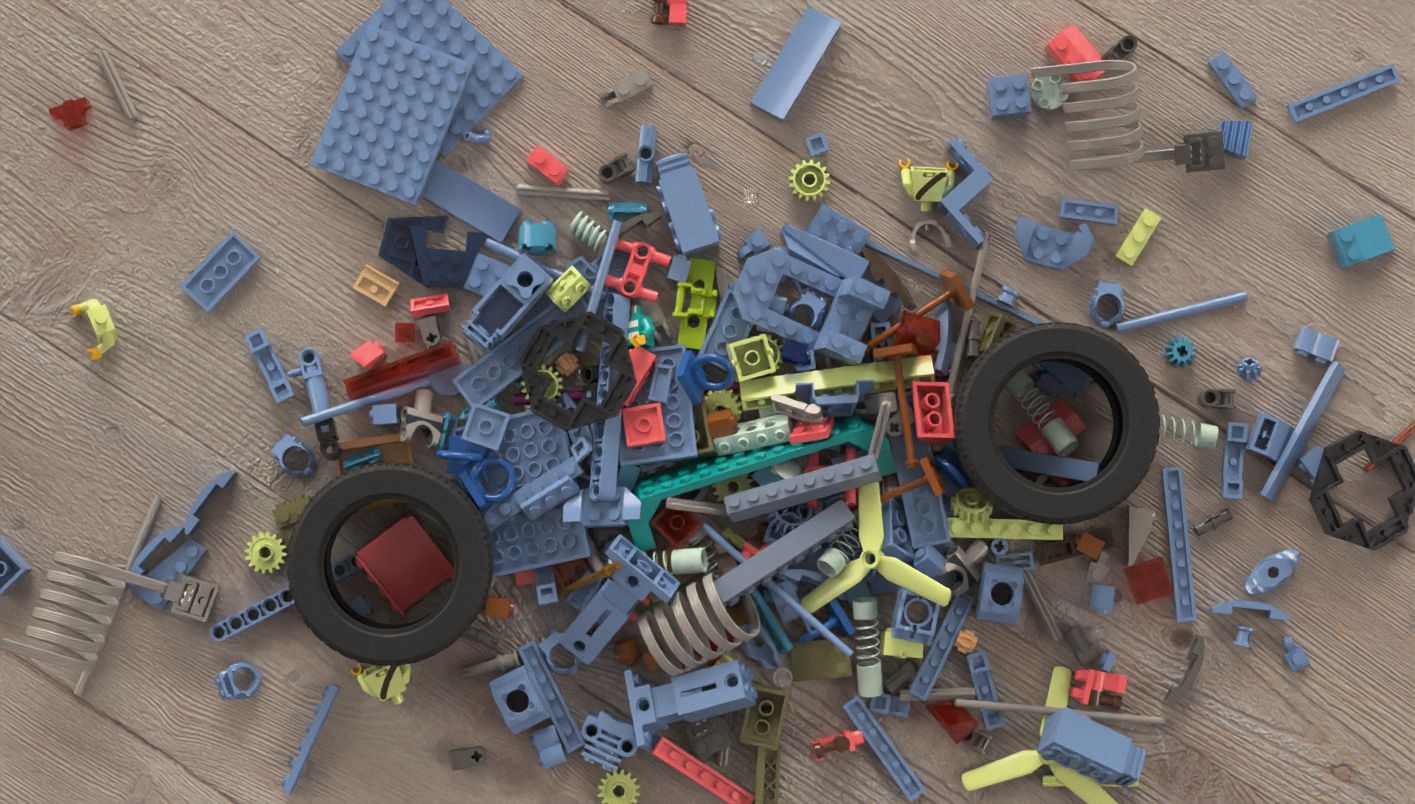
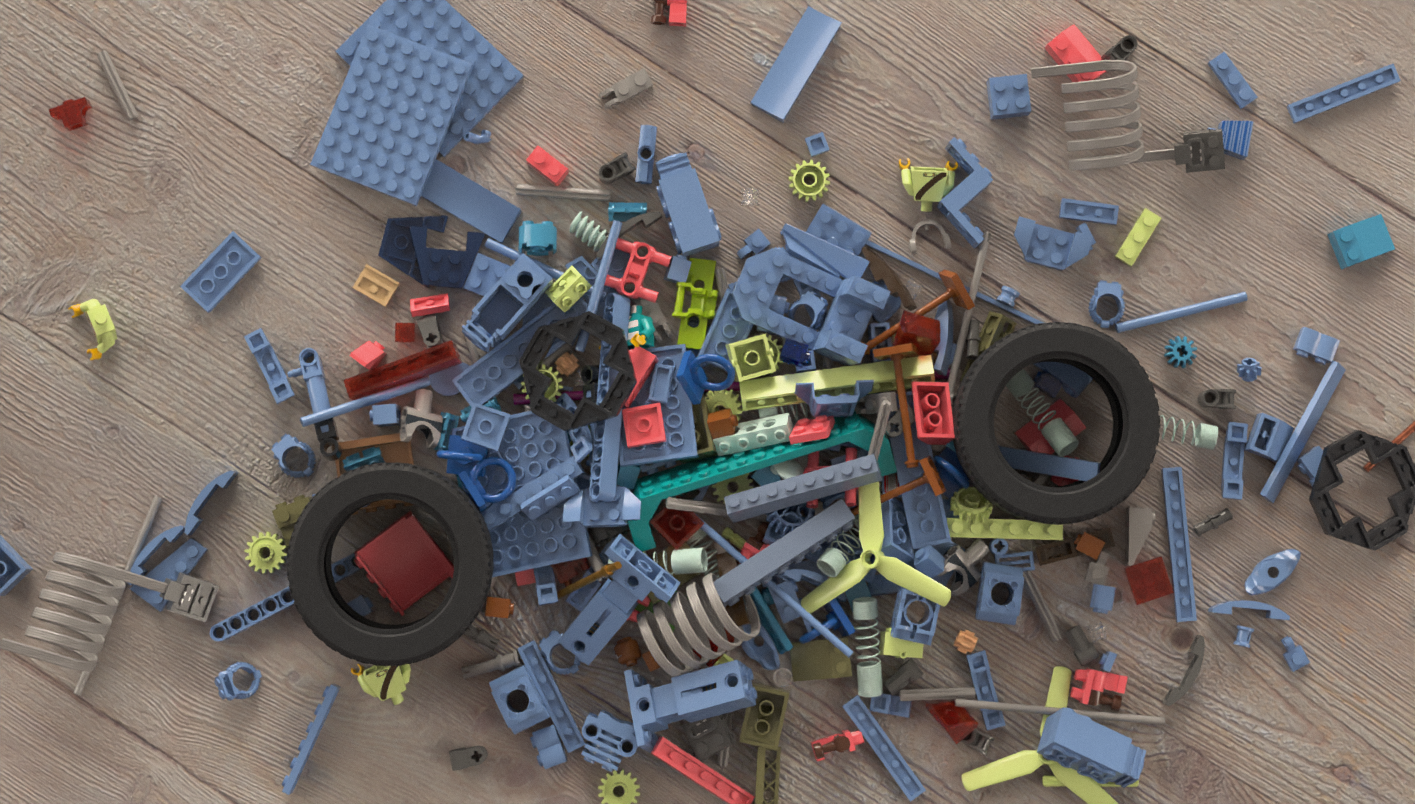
(797, 409): light grey hinge -> none
(941, 646): medium blue tile -> none
(1047, 92): light aqua dish -> none

